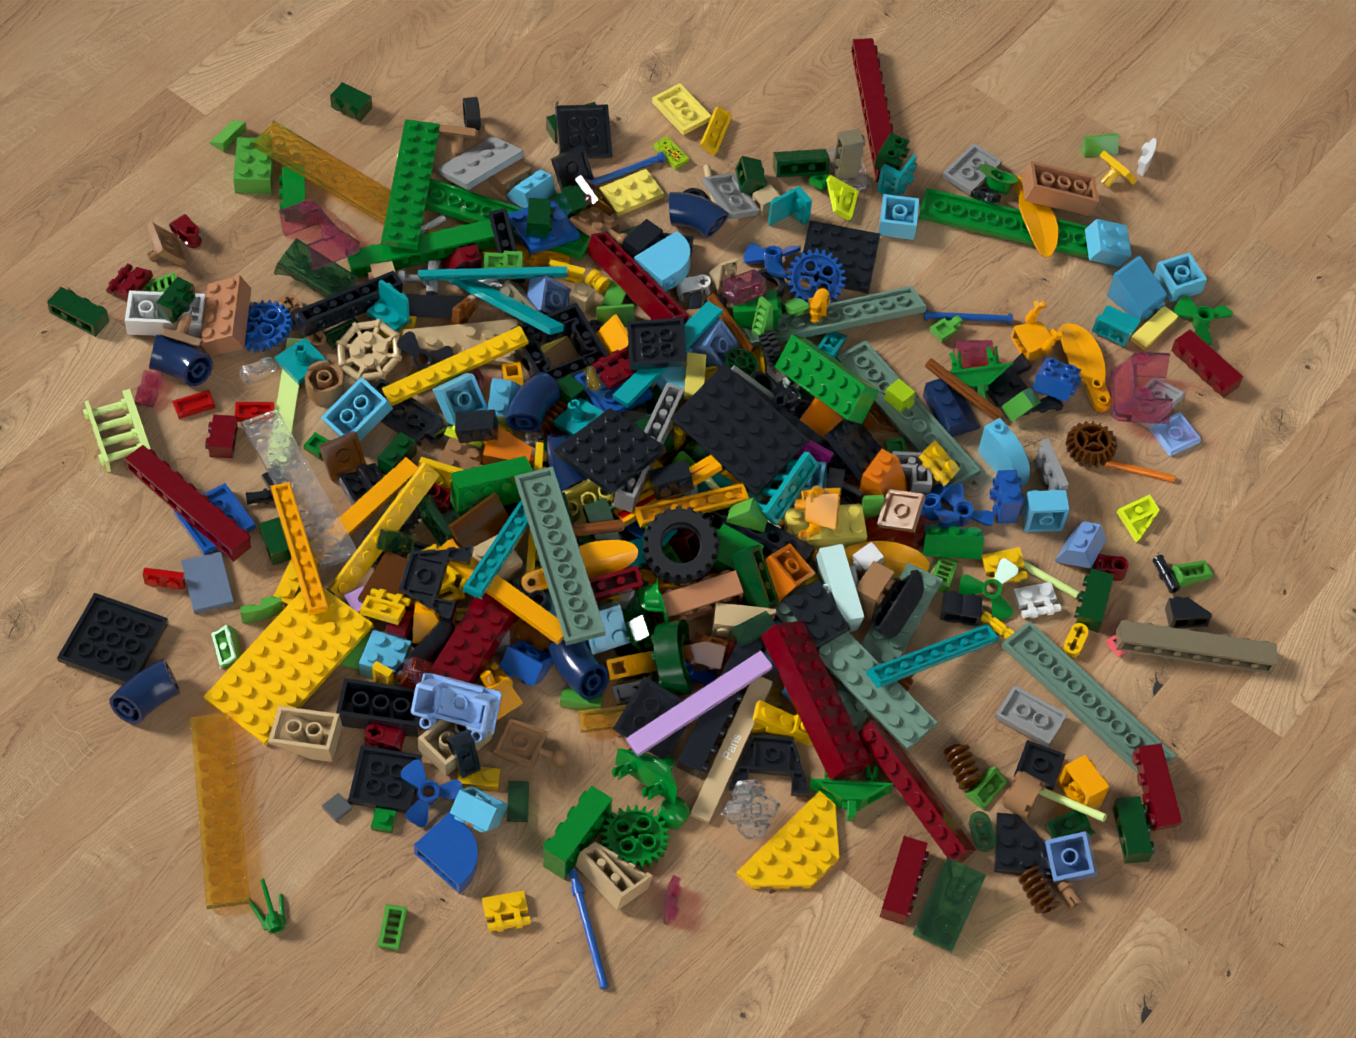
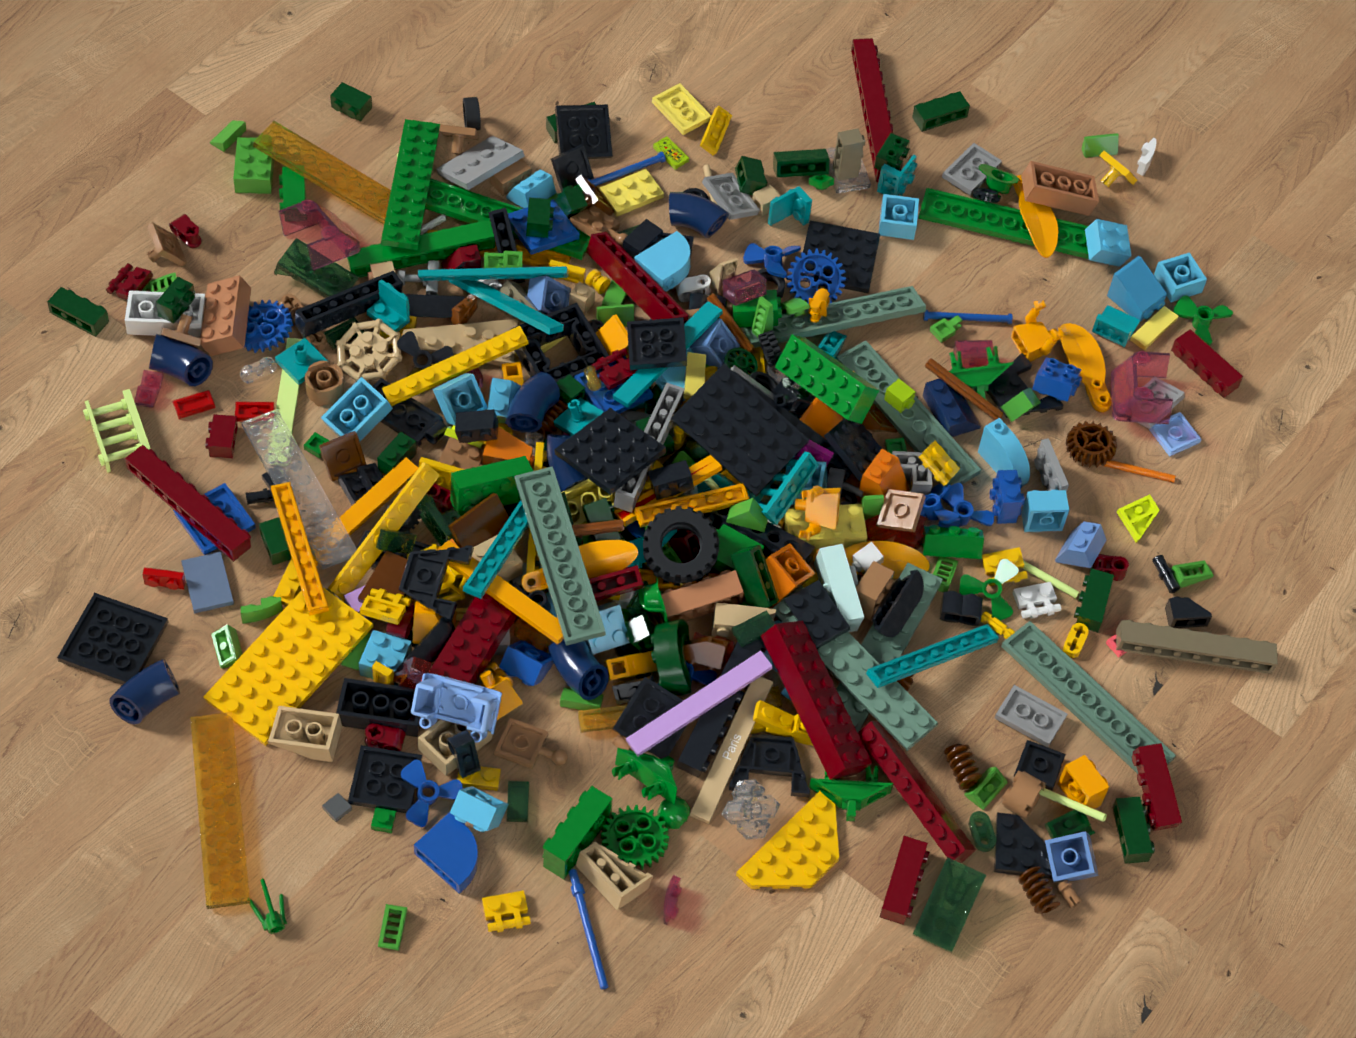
(842, 197): neon yellow wing -> none
(940, 111): none -> dark green brick

